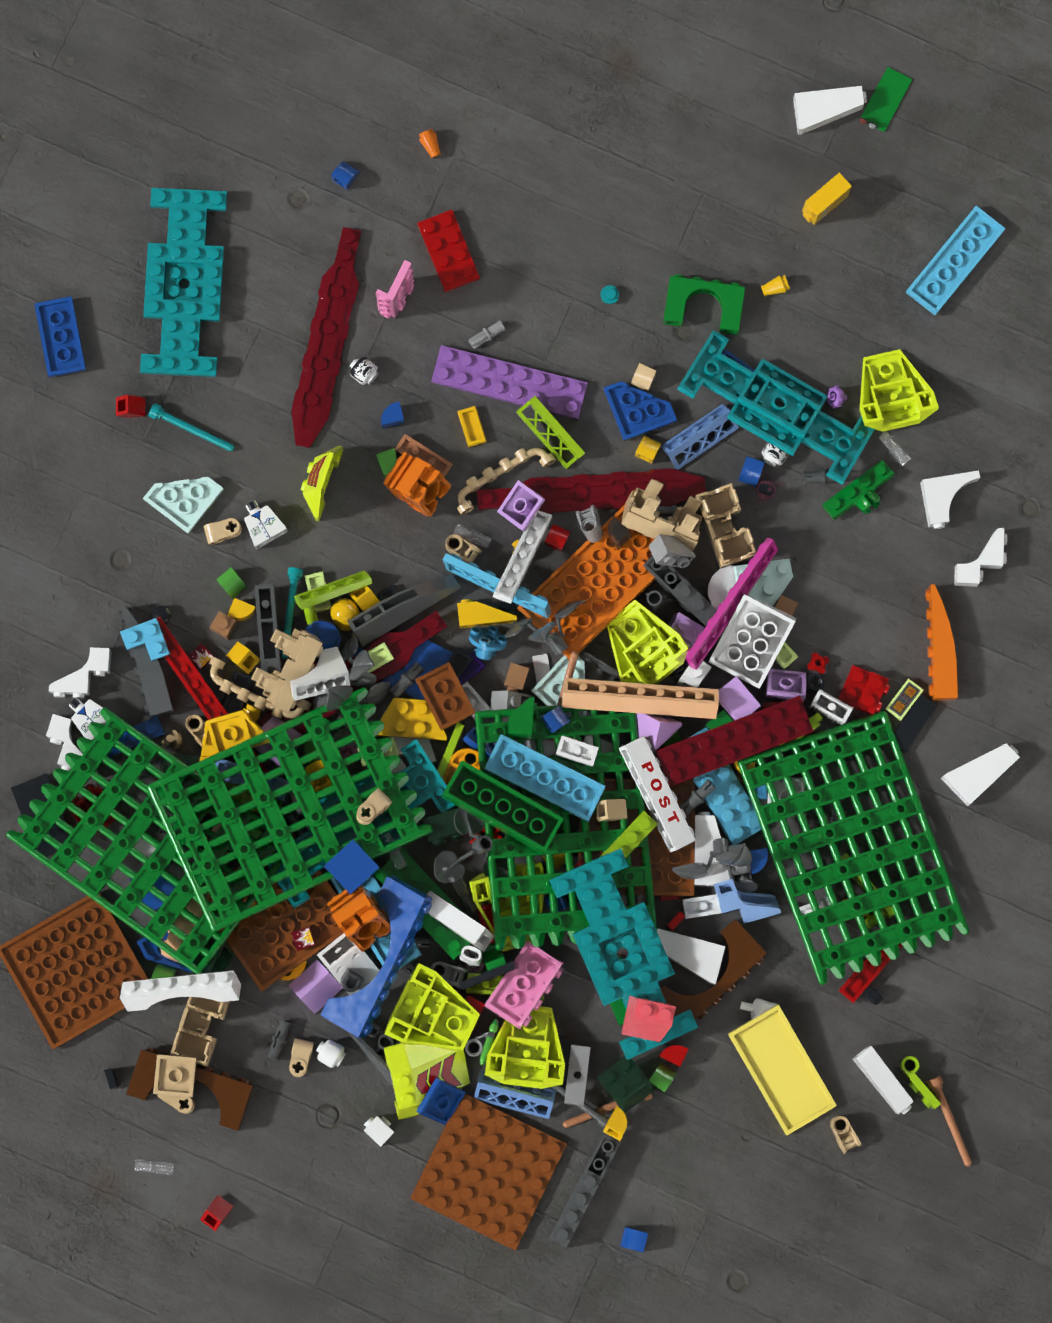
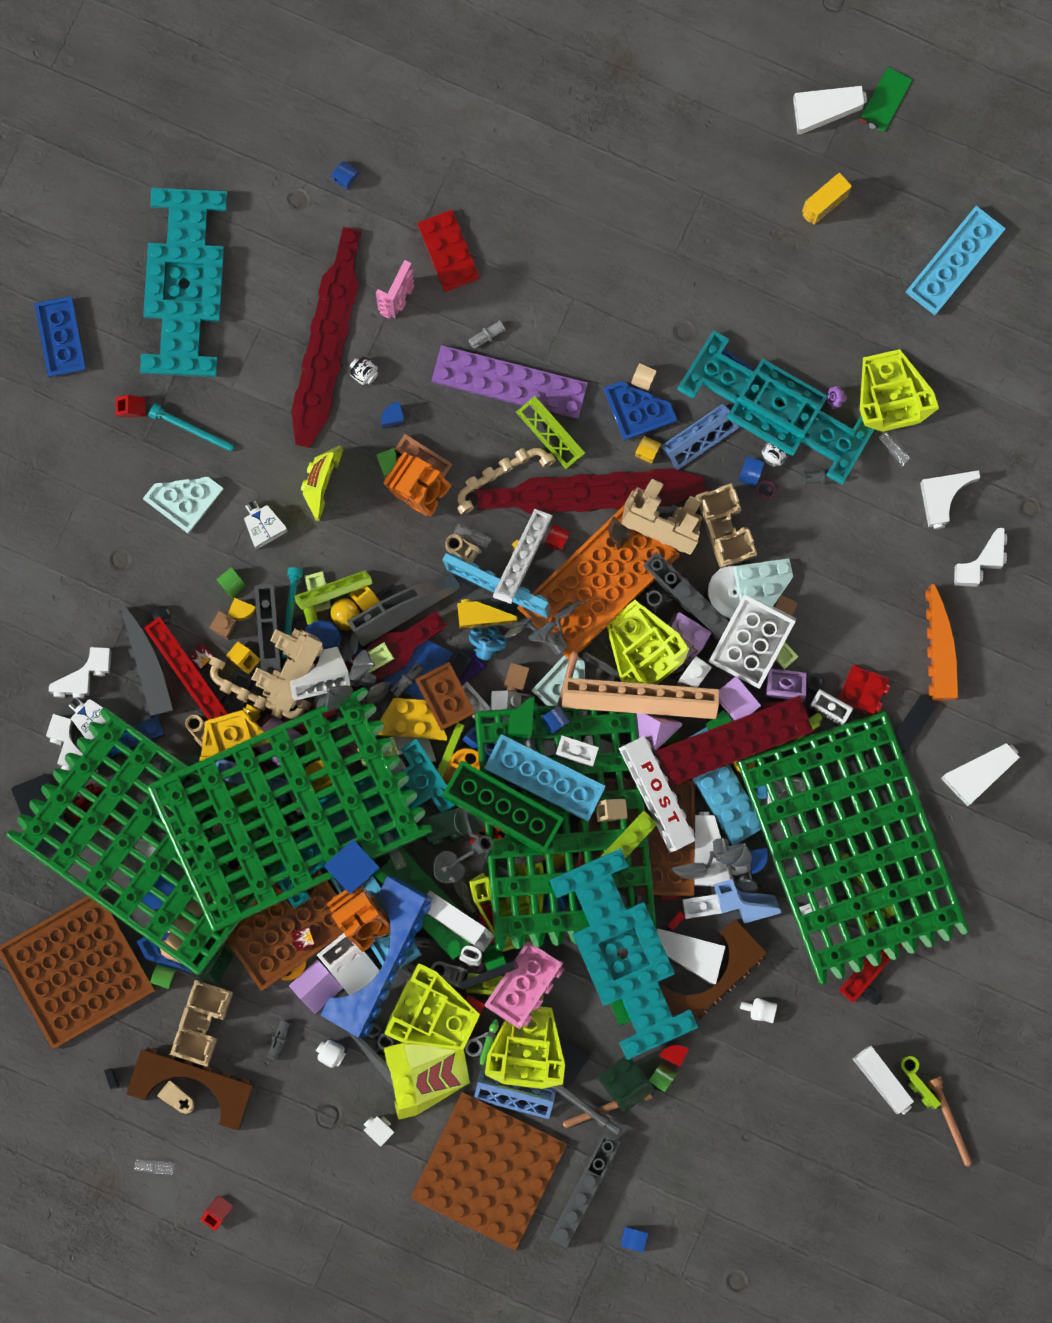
(148, 634): medium azure plate -> none
(173, 739): tan plate -> none
(174, 1075): tan plate -> none
(214, 986): white arch -> none
(218, 531): tan piece -> none
(301, 1054): tan piece -> none
(351, 981): dark grey tile -> none
(375, 805): tan piece -> none
(430, 142): orange cone -> none
(441, 1101): blue tile -> none
(471, 426): yellow tile -> none
(521, 505): lavender slope -> none
(541, 666): white sticker -> none
(577, 1064): light grey tile -> none
(590, 524): light grey piece -> none
(609, 294): teal plate -> none
(616, 1124): yellow brick -> none
(647, 1018): coral slope -> none
(670, 552): light grey slope -> none
(698, 796): dark grey pin -> none
(726, 609): dark pink plate -> none
(728, 296): green arch -> none
(775, 286): yellow cone -> none
(782, 1069): light yellow tile -> none
(817, 658): red plate -> none
(845, 1135): tan piece -> none
(860, 492): green plate -> none
(904, 699): tile -> none

